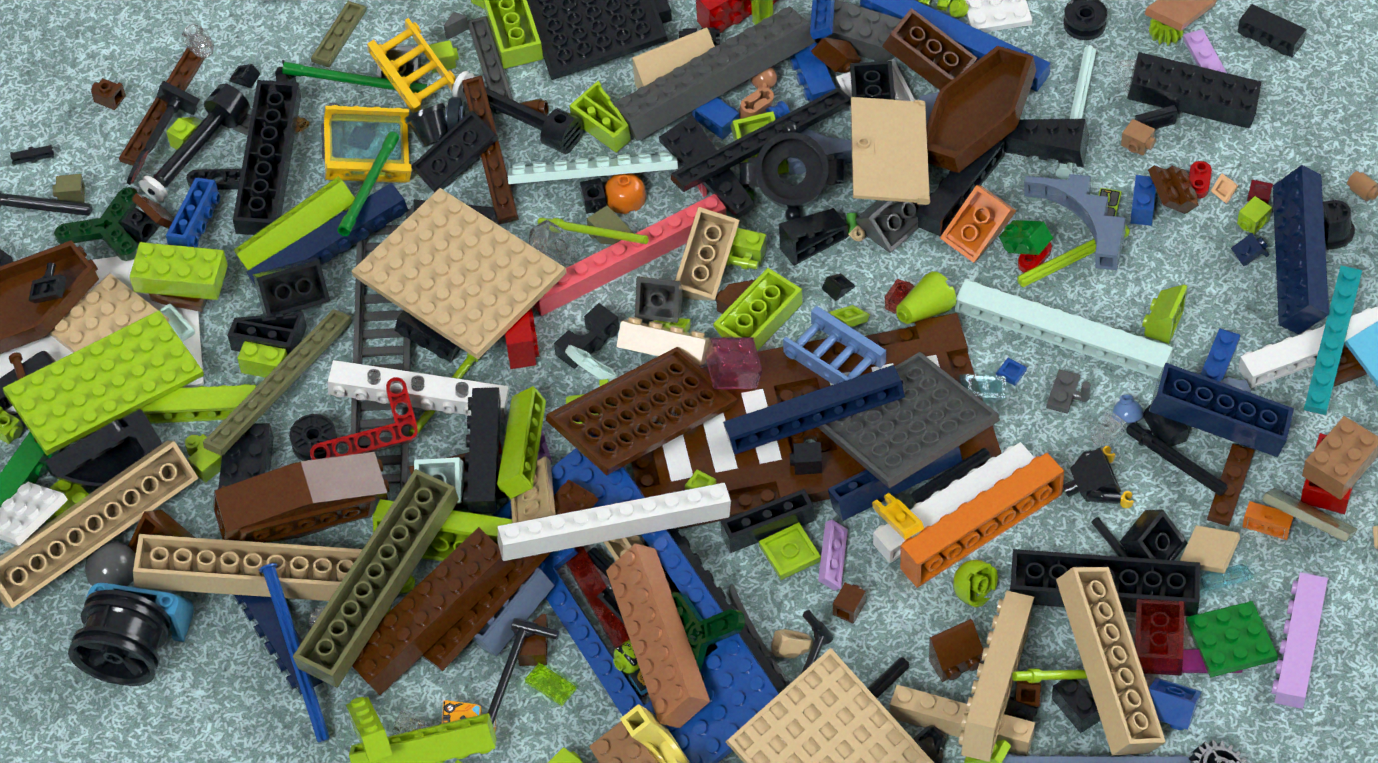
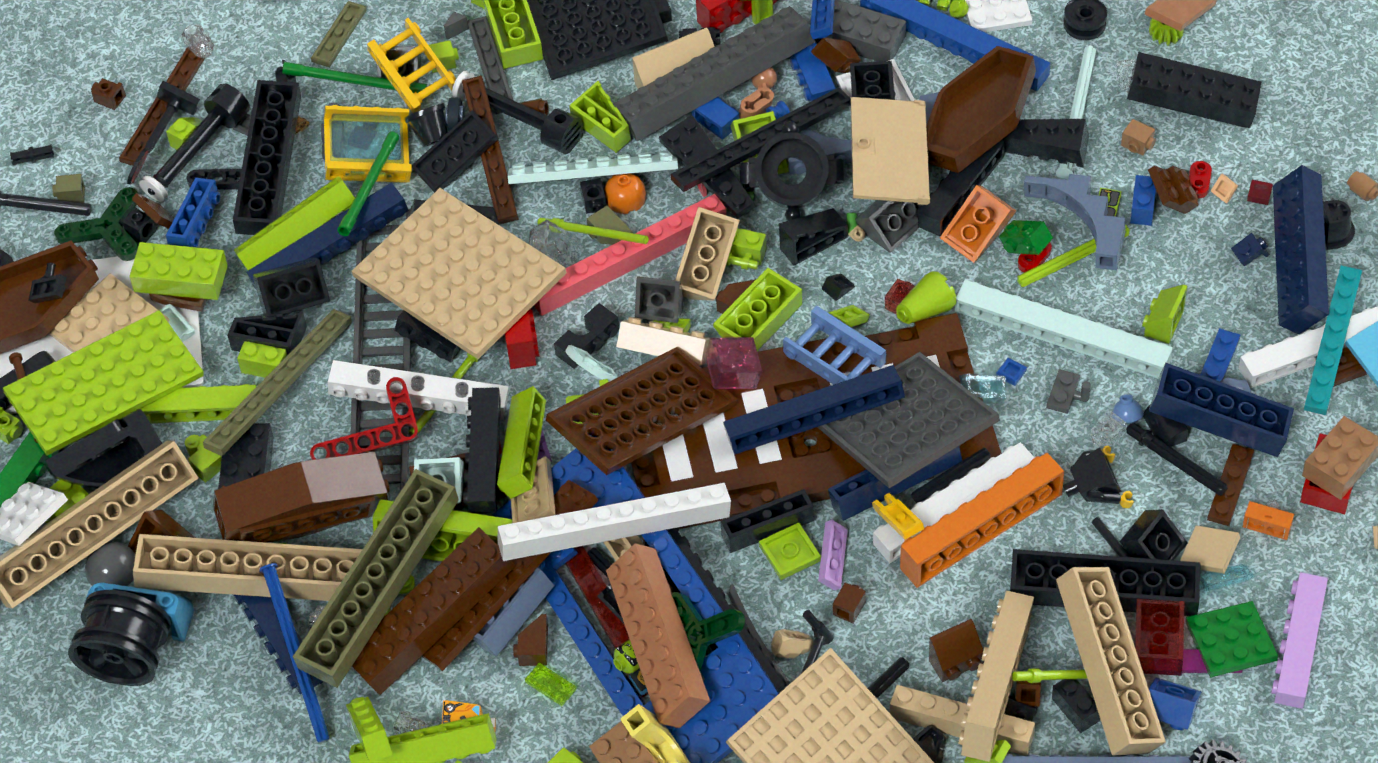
(245, 75): black slope -> none
(311, 427): black wheel -> none
(521, 629): black bar -> none
(698, 480): lime tile -> none
(806, 458): black brick -> none
(928, 50): reddish brown brick -> none
(972, 579): lime cylinder -> none
(1158, 118): black tile -> none
(1202, 50): lavender plate -> none
(1254, 215): lime brick -> none
(1271, 30): black brick -> none
(1309, 514): olive tile -> none

